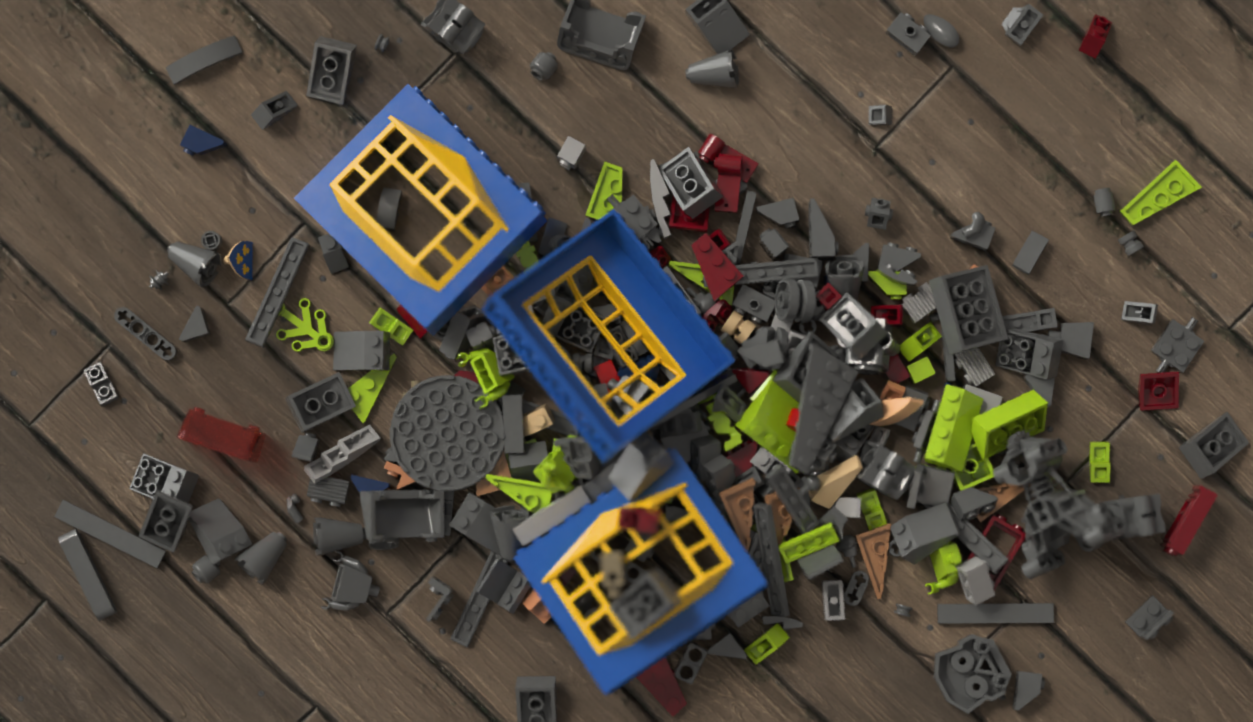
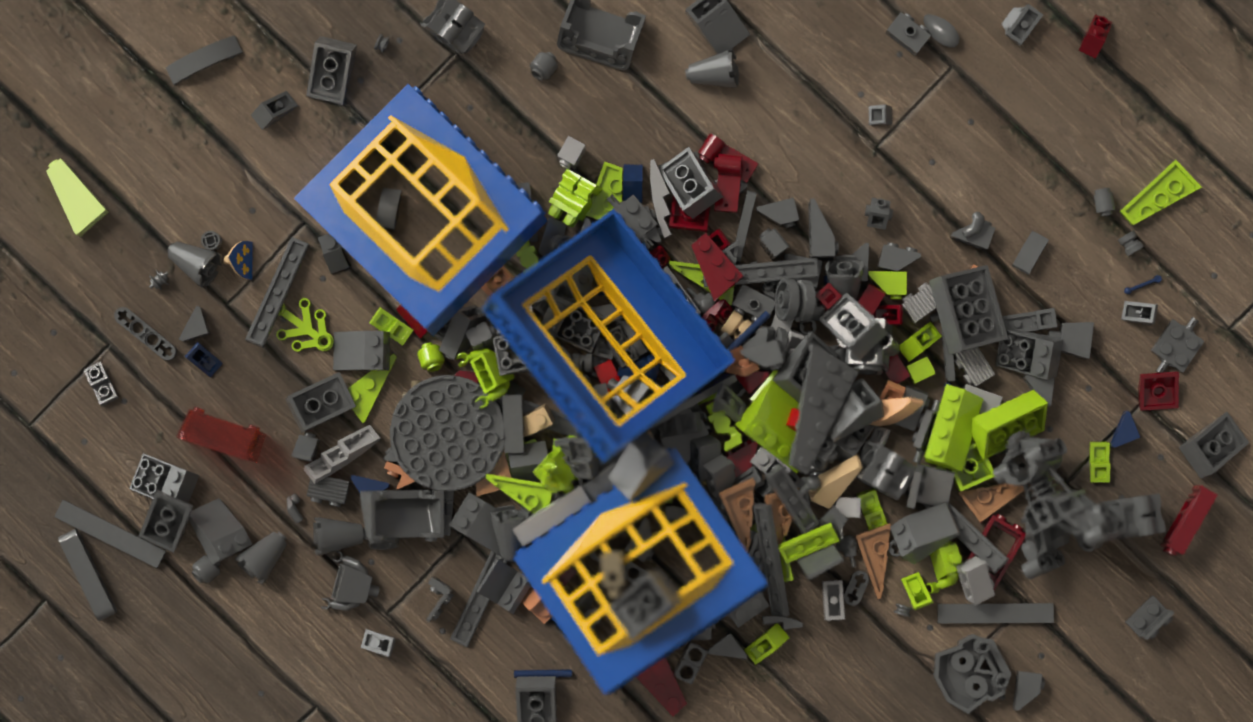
(75, 197): none -> yellowish green slope
(200, 142): dark blue slope -> none
(203, 359): none -> dark blue slope
(378, 643): none -> slope
(430, 357): none -> lime head
(558, 673): none -> dark blue bar
(572, 201): none -> lime hips
(632, 181): none -> dark blue slope
(639, 519): dark red slope -> none
(741, 365): none -> nougat slope
(749, 331): none -> dark blue bar
(871, 298): none -> dark red slope
(904, 277): dark grey slope -> none
(916, 591): none -> lime slope
(972, 502): dark grey slope -> none
(1125, 431): none -> dark blue slope
(1157, 279): none -> dark blue hinge

